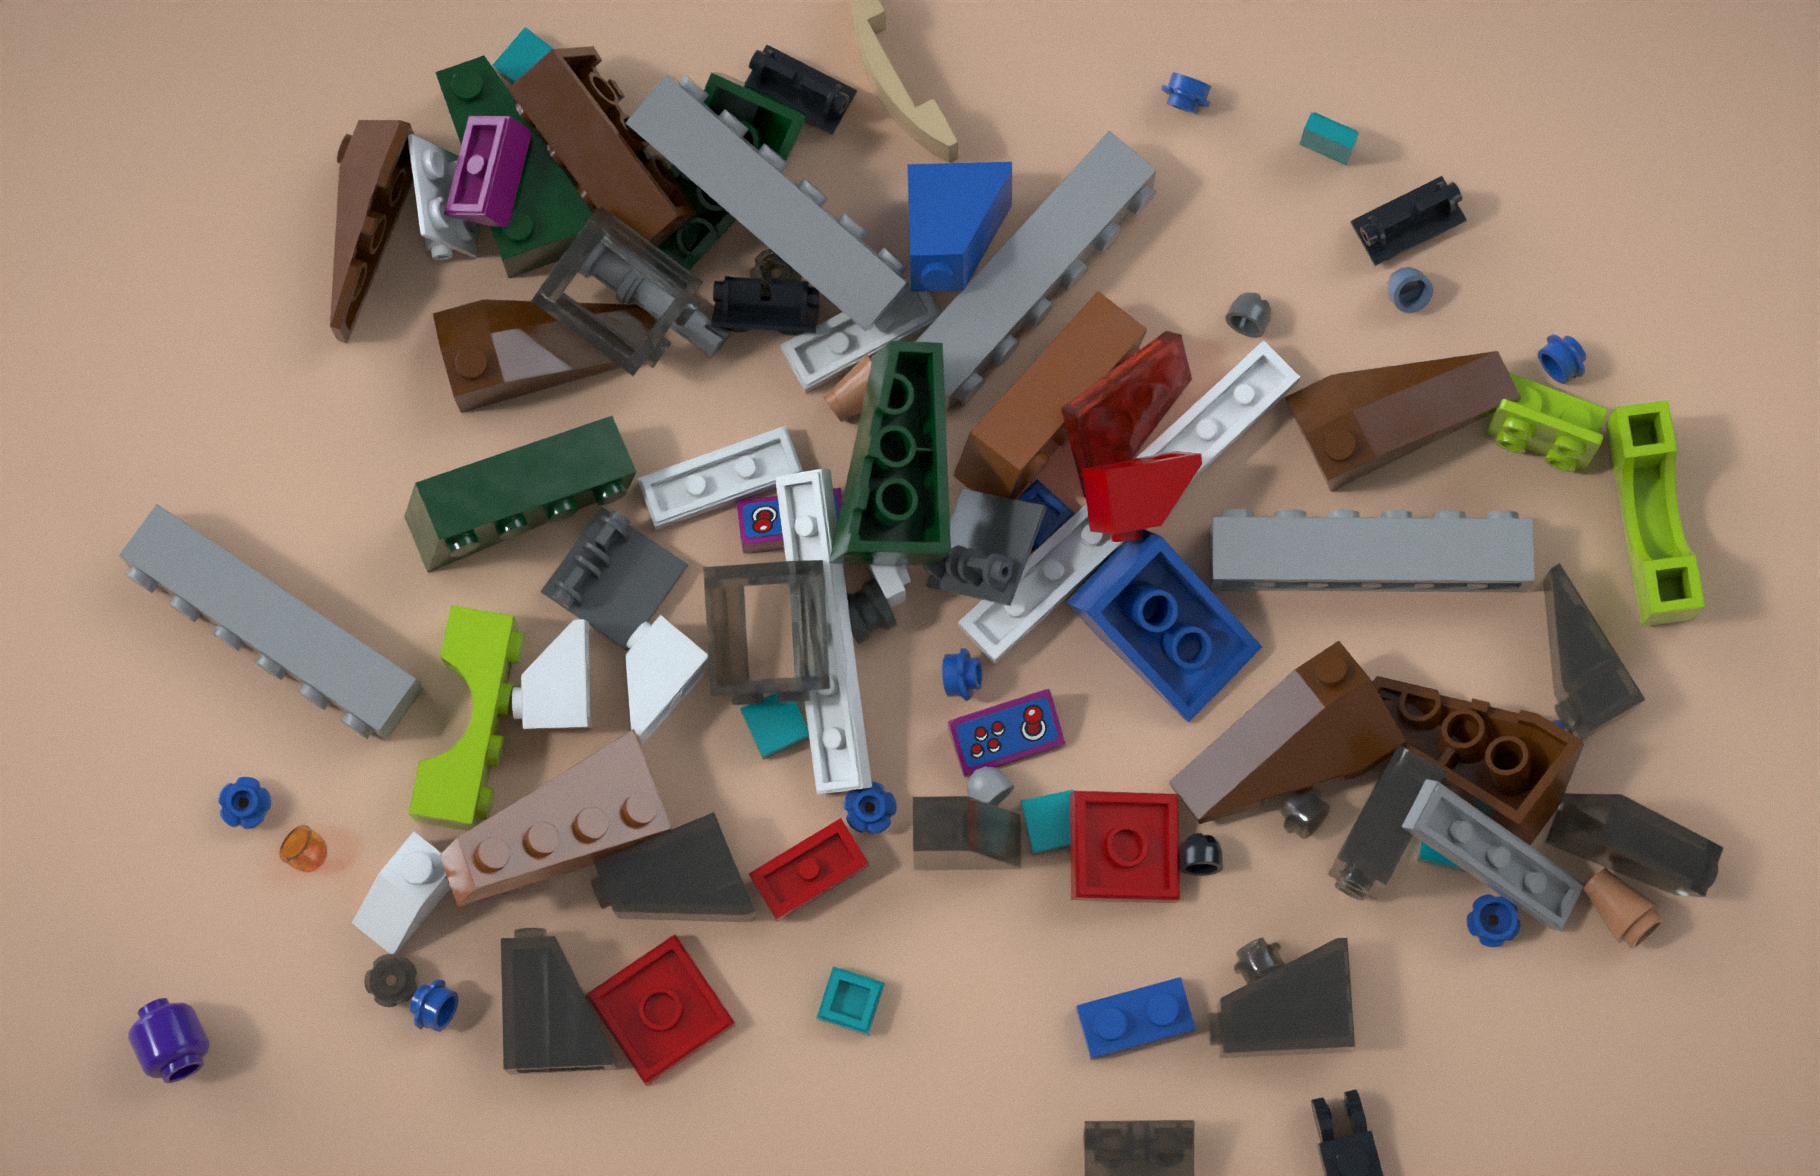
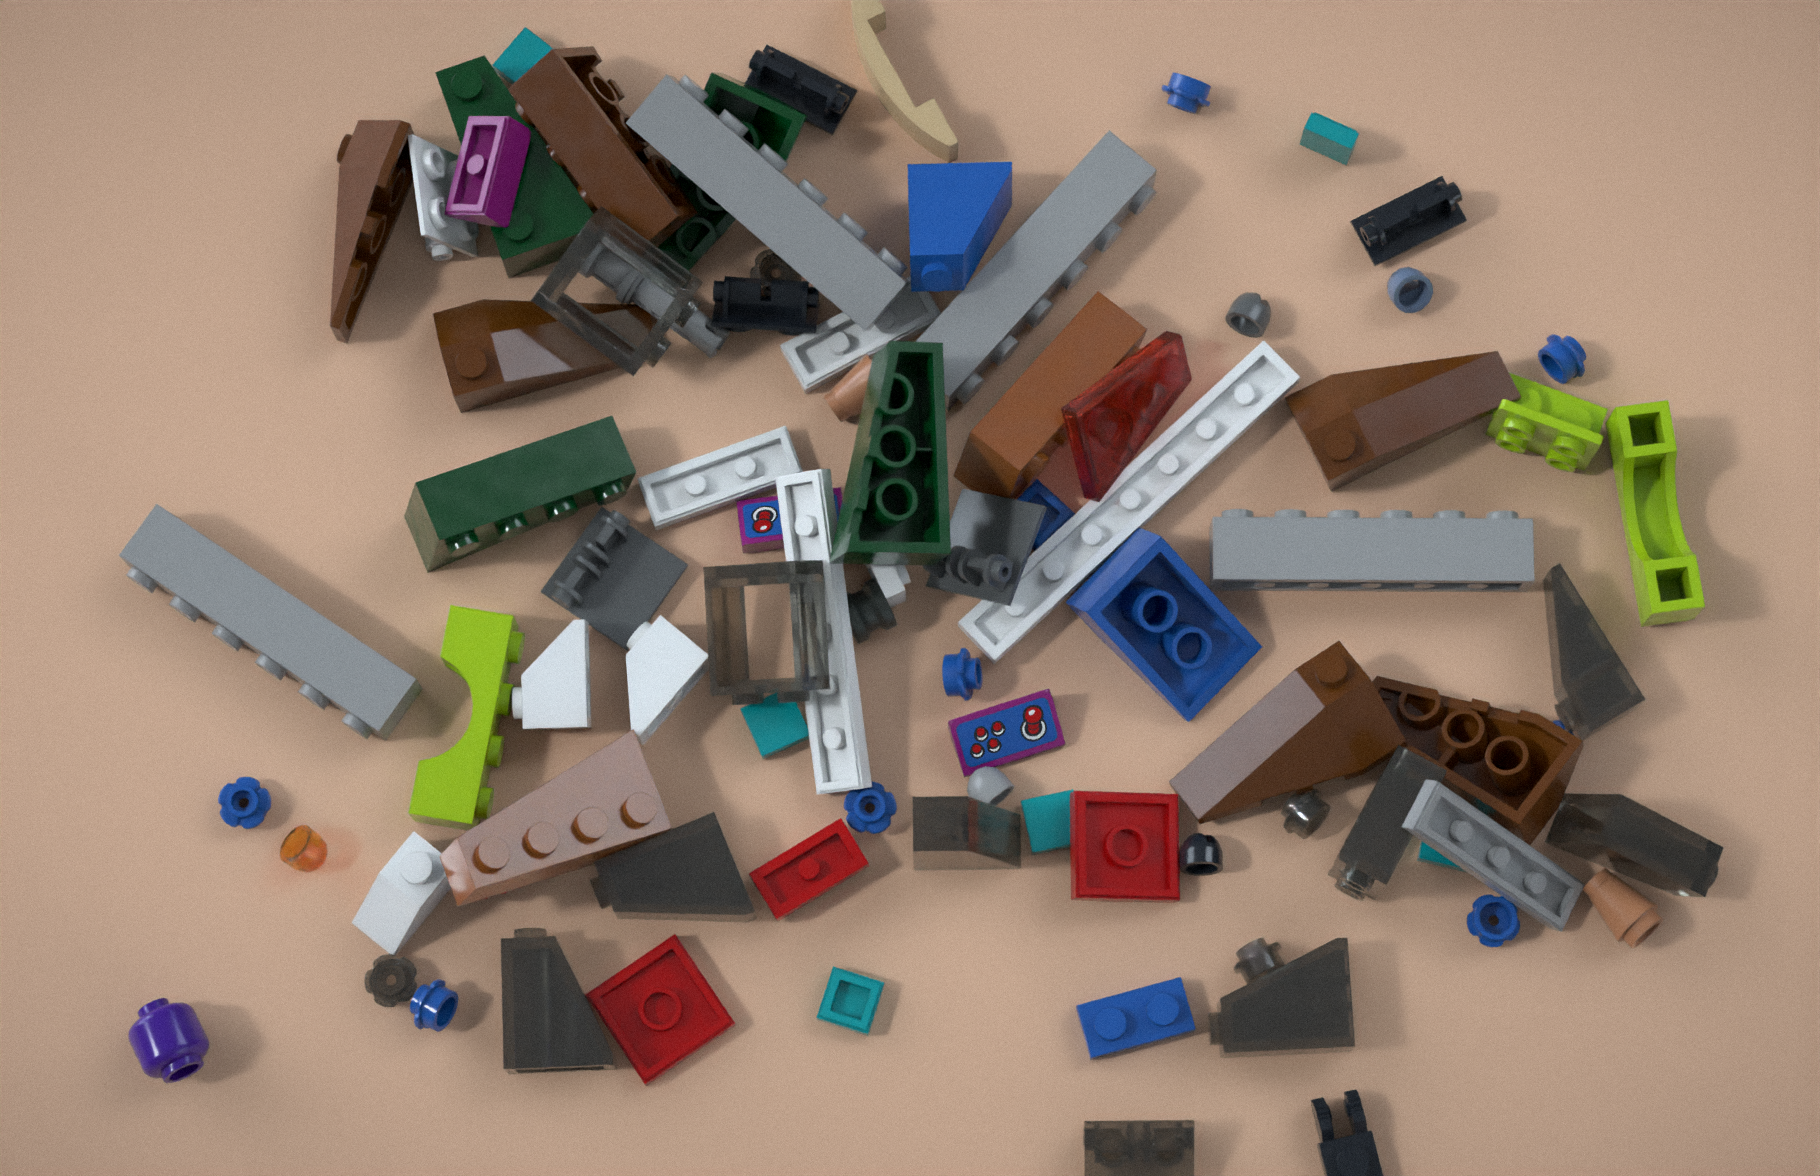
(1136, 492): red slope -> none

